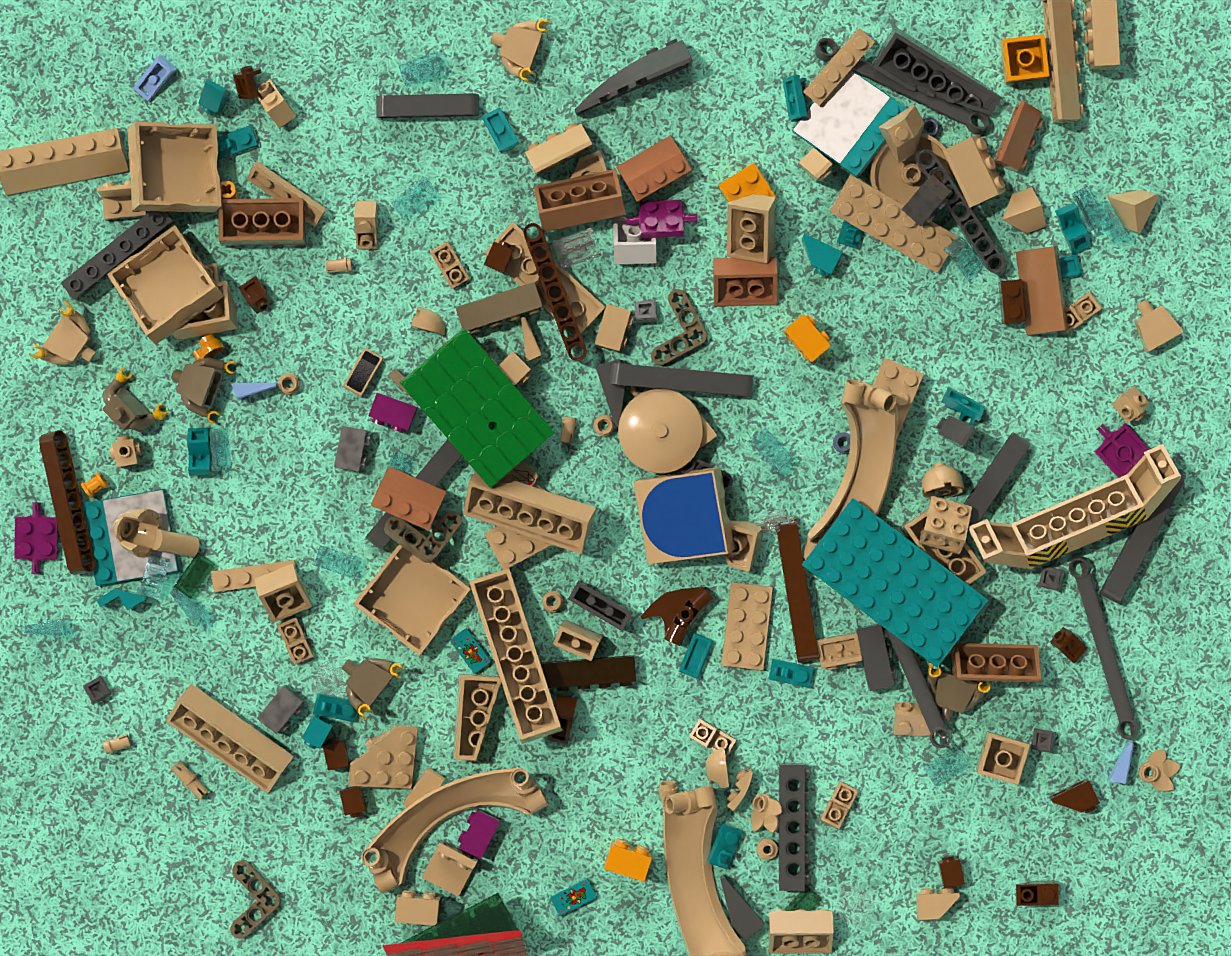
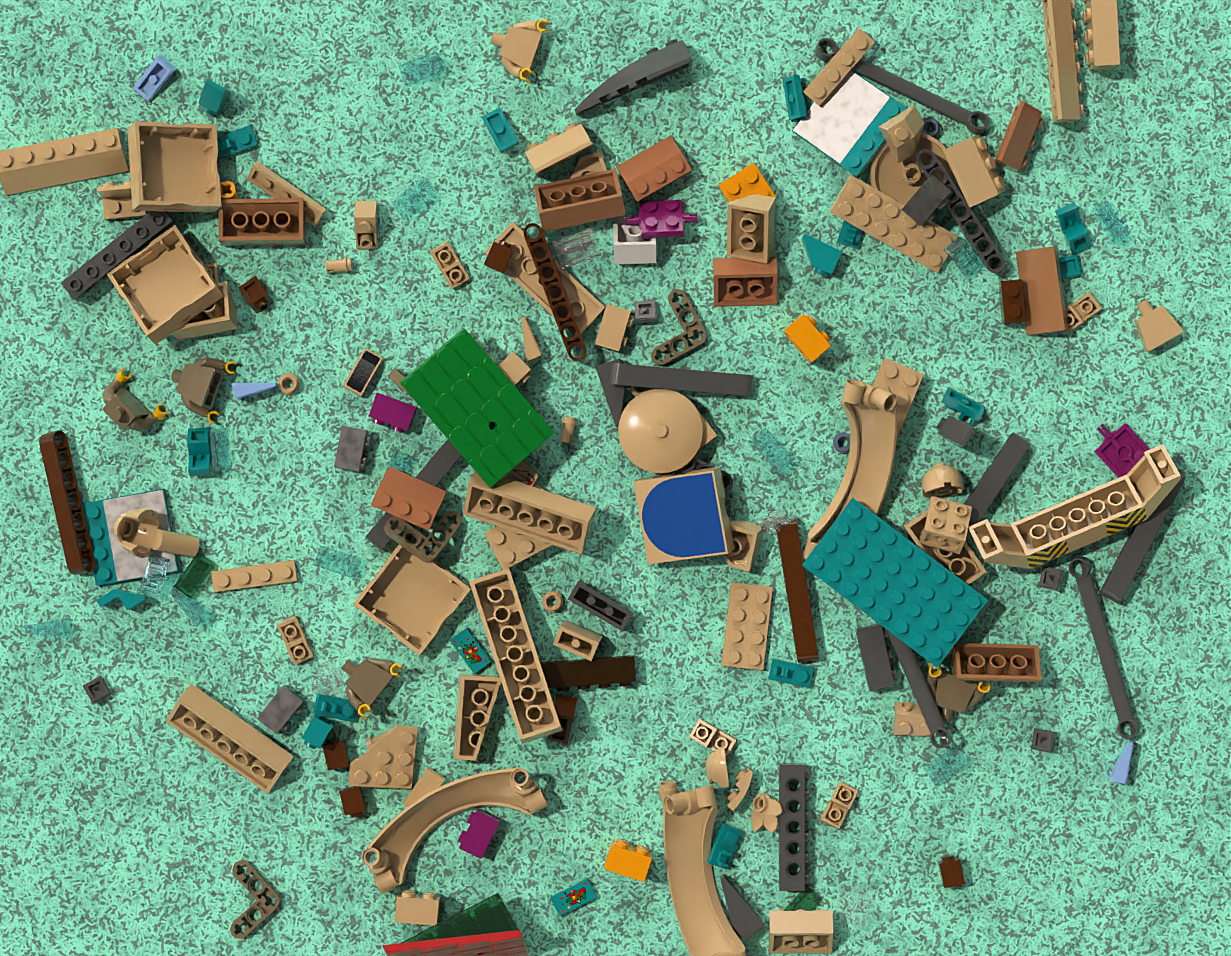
(36, 537): magenta plate -> none
(67, 340): tan torso -> none
(94, 484): light orange bush -> none
(116, 744): tan pin -> none
(122, 459): tan brick -> none
(189, 779): tan pin -> none
(209, 347): light orange piece -> none
(245, 82): reddish brown bracket -> none
(274, 103): tan slope -> none
(282, 593): tan brick -> none
(427, 105): dark grey beam -> none
(429, 321): tan brick -> none
(449, 868): tan bracket -> none
(501, 306): dark tan brick -> none
(609, 430): tan plate -> none
(670, 607): reddish brown pin -> none
(695, 655): teal tile -> none
(767, 842): tan plate -> none
(816, 165): tan slope -> none
(839, 651): tan bracket -> none
(930, 73): dark grey wedge -> none
(934, 904): tan slope -> none
(1002, 758): tan brick -> none
(1024, 58): light orange brick -> none
(1025, 211): tan slope -> none
(1037, 893): reddish brown slope -> none
(1068, 644): reddish brown bracket -> none
(1077, 797): reddish brown slope -> none
(1088, 208): clear light blue slope -> none
(1131, 404): tan brick -> none
(1133, 208): tan slope -> none
(1162, 771): tan plate -> none

